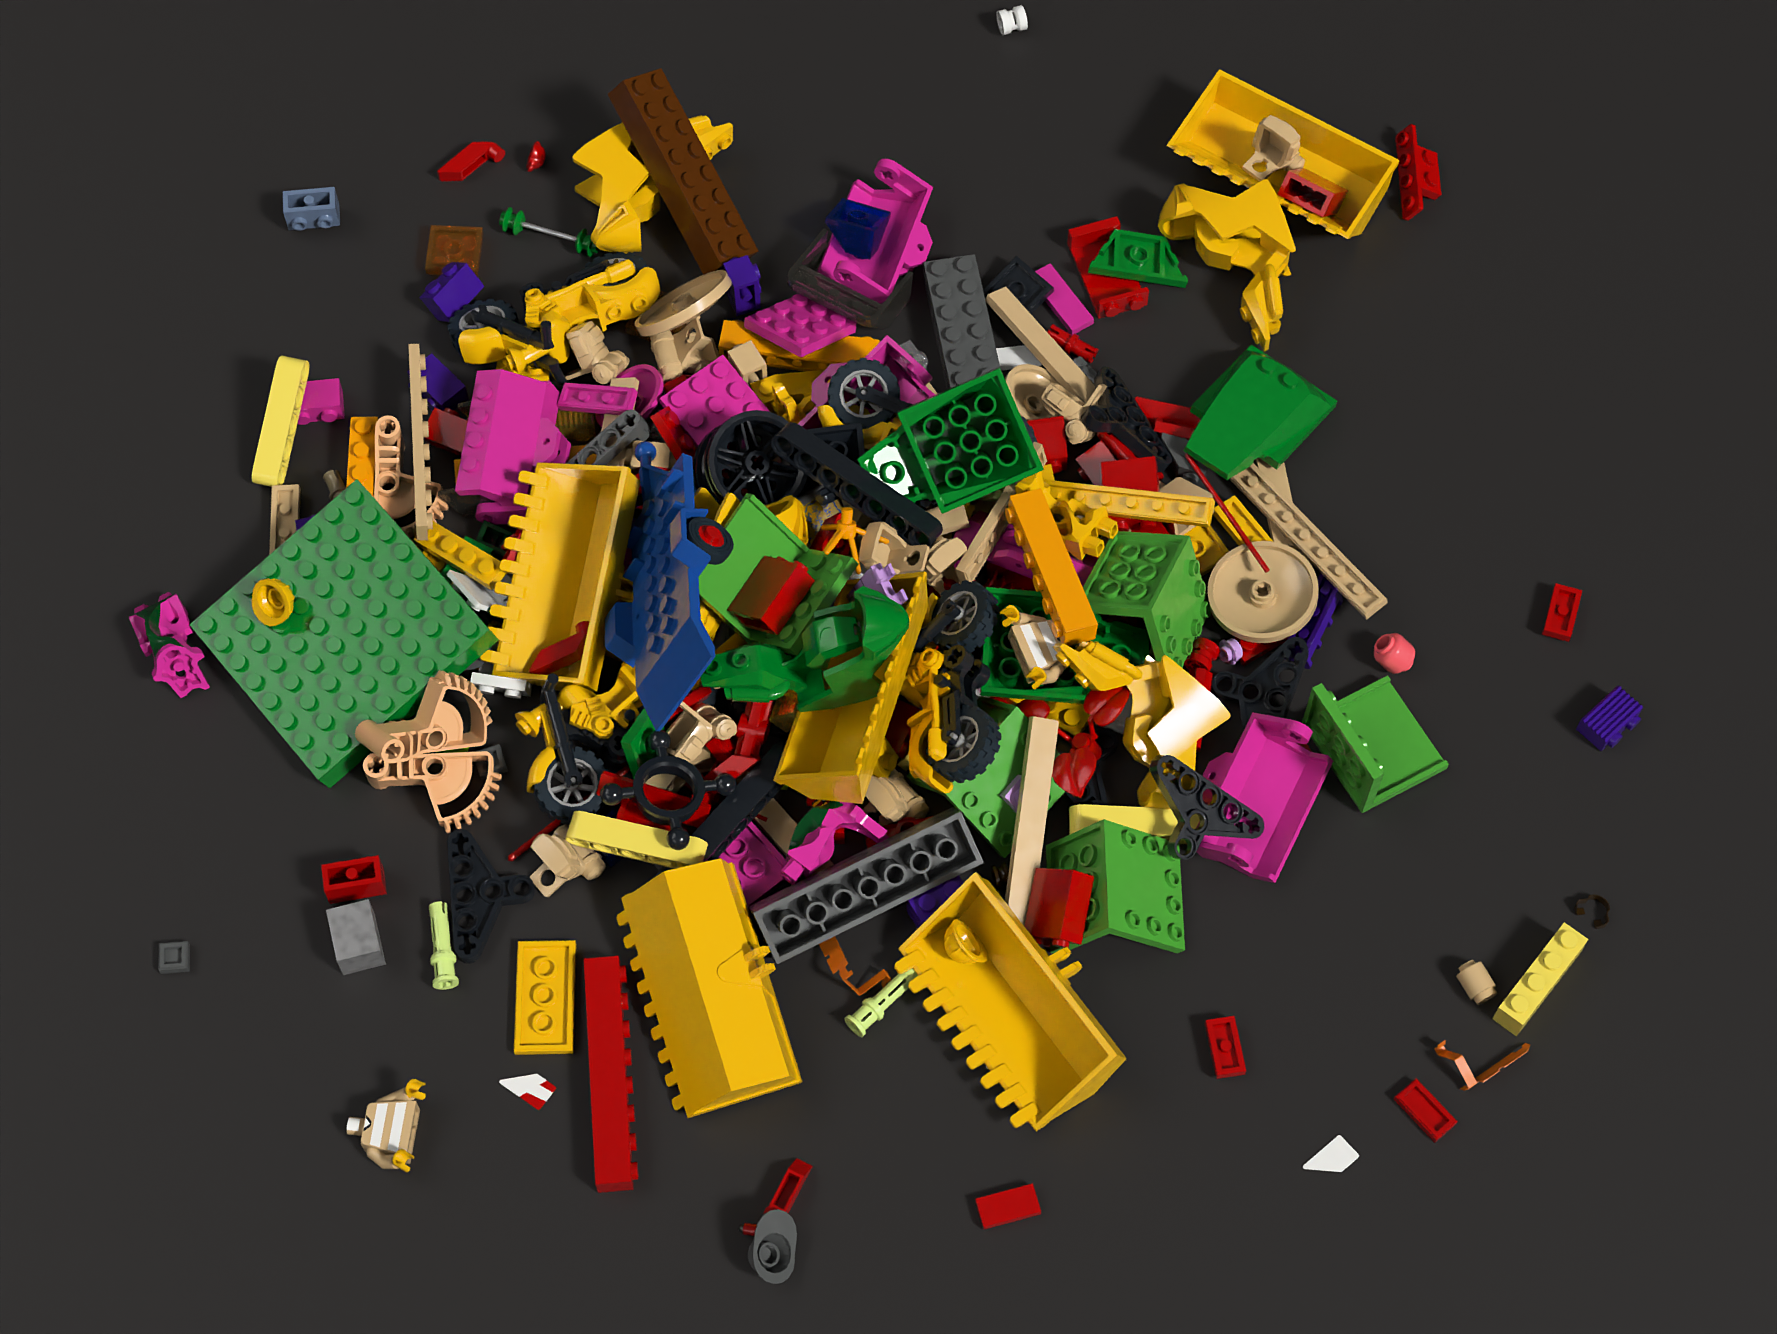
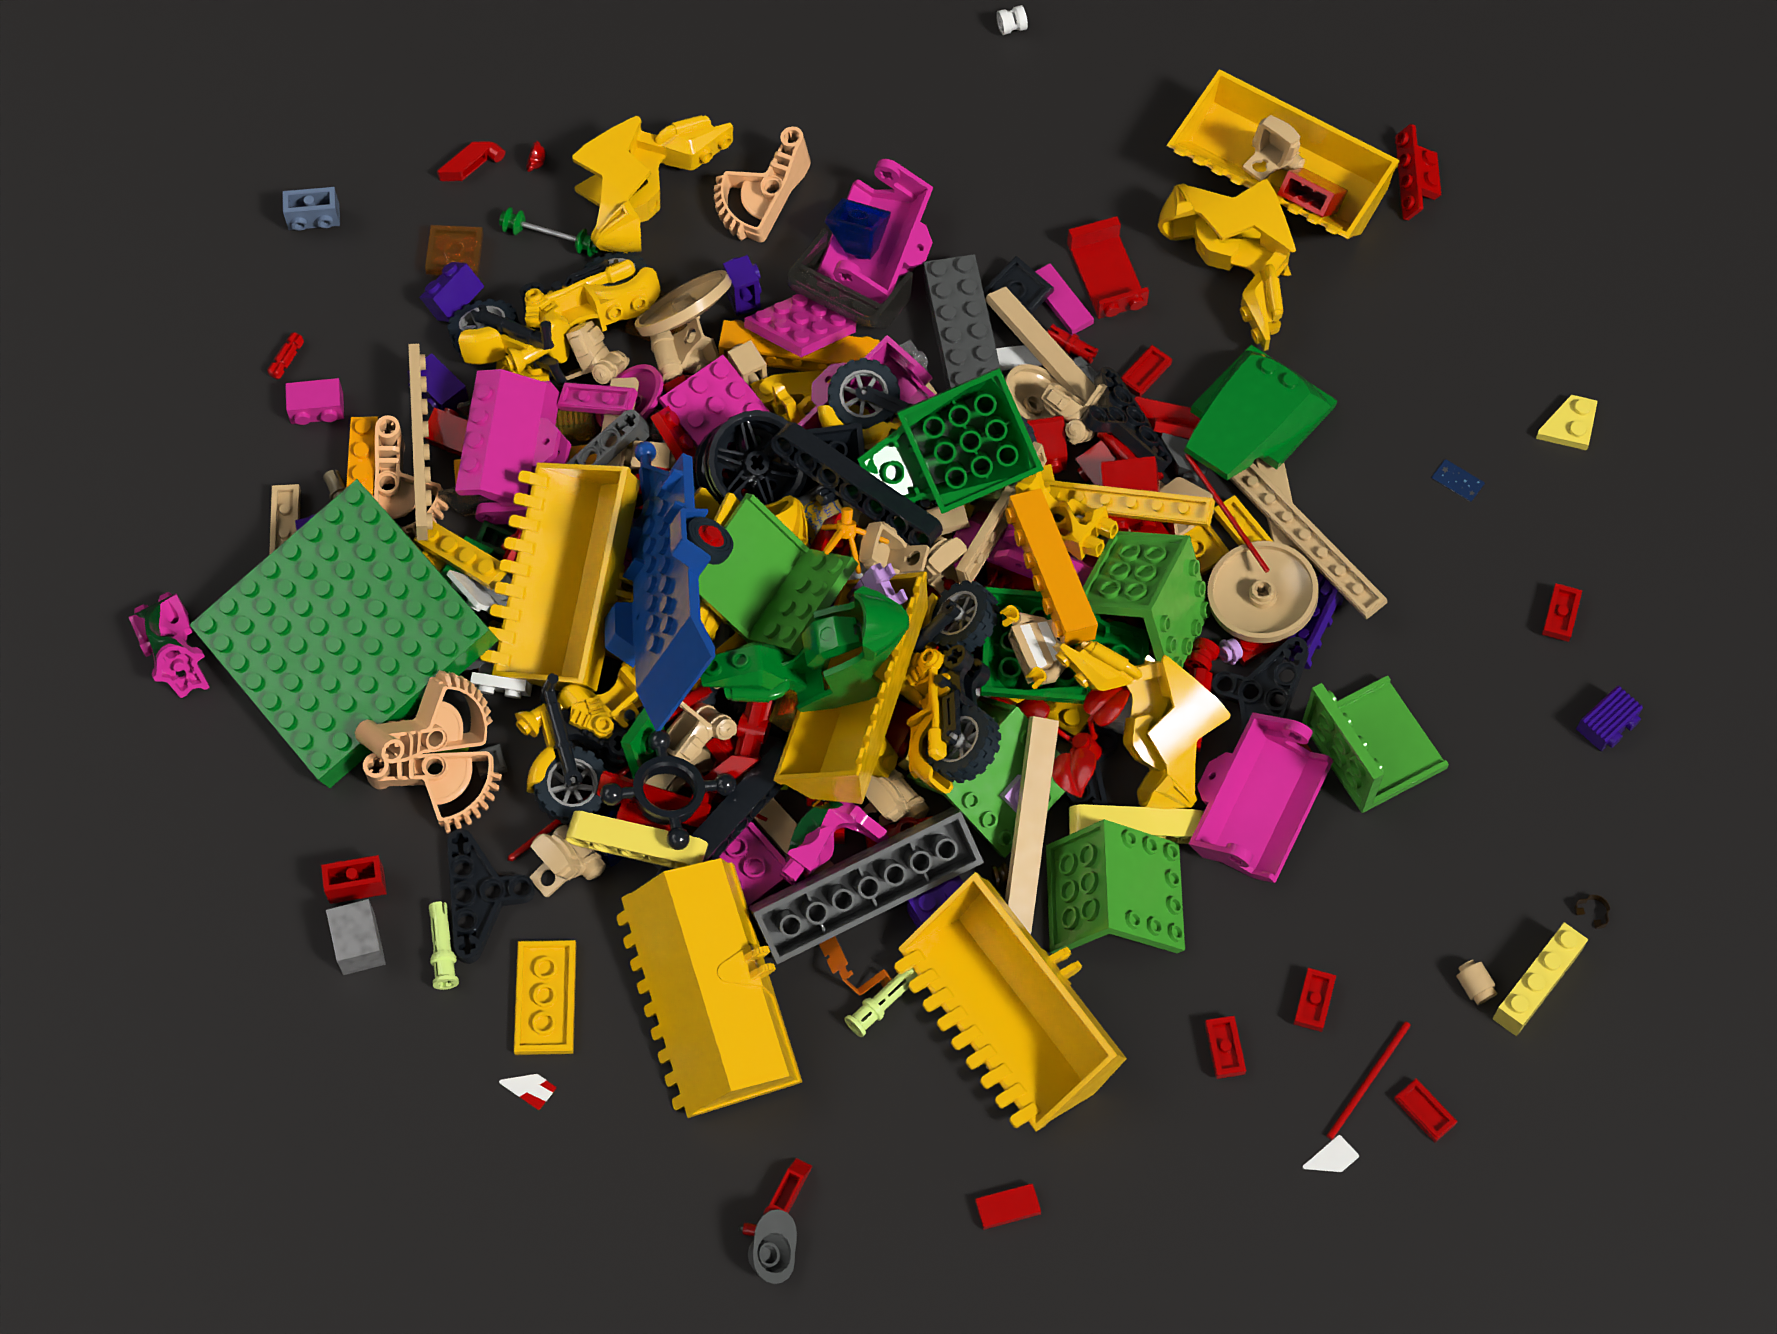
(174, 957): dark grey tile -> none
(272, 601): yellow piece -> none
(280, 421): light yellow beam -> none
(285, 355): none -> red axle
(390, 1127): torso -> none
(561, 653): red piece -> none
(608, 1074): red brick -> none
(682, 170): reddish brown brick -> none
(771, 594): red brick -> none
(783, 175): none -> light nougat arm
(964, 944): yellow piece -> none
(1058, 906): red brick -> none
(1138, 258): green wing -> none
(1146, 370): none -> red tile
(1189, 802): black beam -> none
(1315, 999): none -> red plate
(1369, 1079): none -> red axle
(1394, 653): coral head -> none
(1458, 480): none -> dark blue sticker
(1465, 1070): orange piece -> none
(1570, 423): none -> light yellow wing

